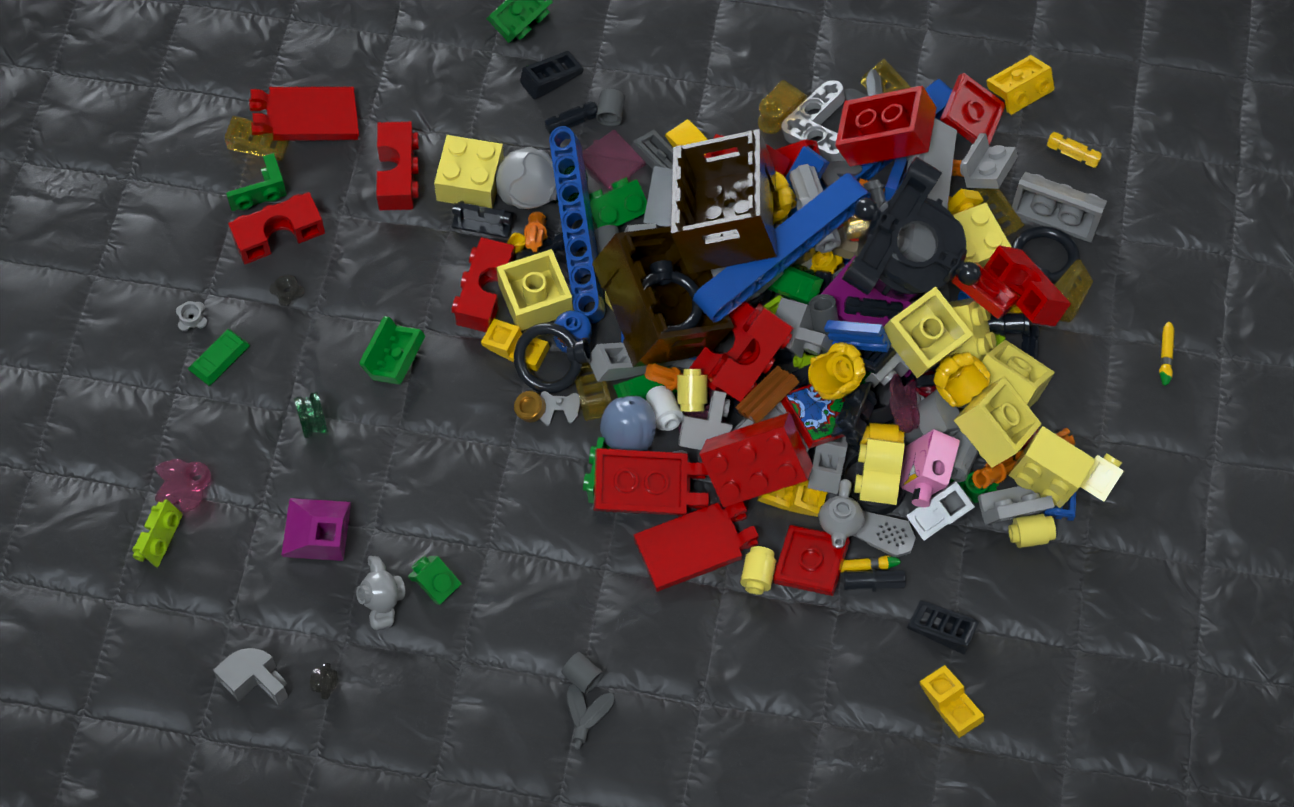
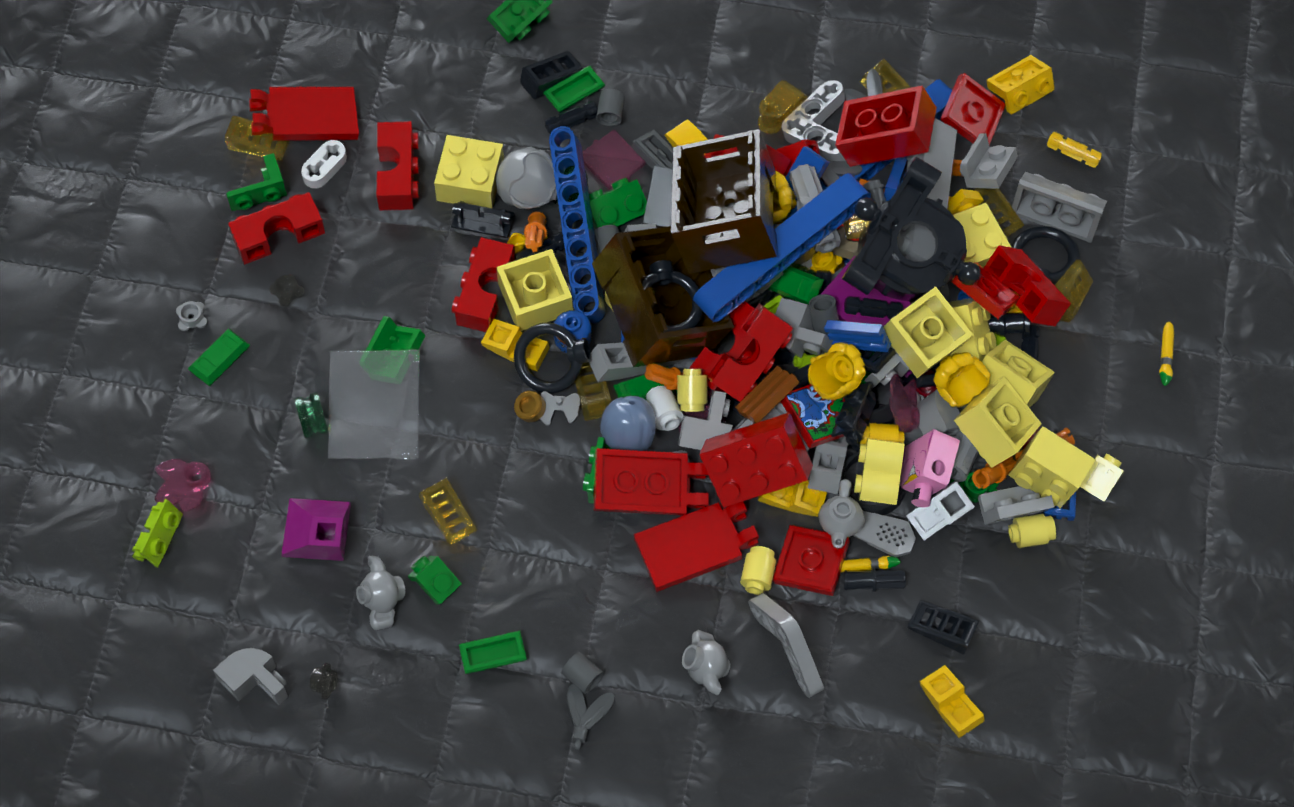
(321, 162): none -> white beam
(374, 404): none -> clear piece
(451, 497): none -> clear yellow slope
(492, 652): none -> green tile
(574, 89): none -> green tile
(706, 661): none -> light grey piece
(788, 631): none -> light grey beam

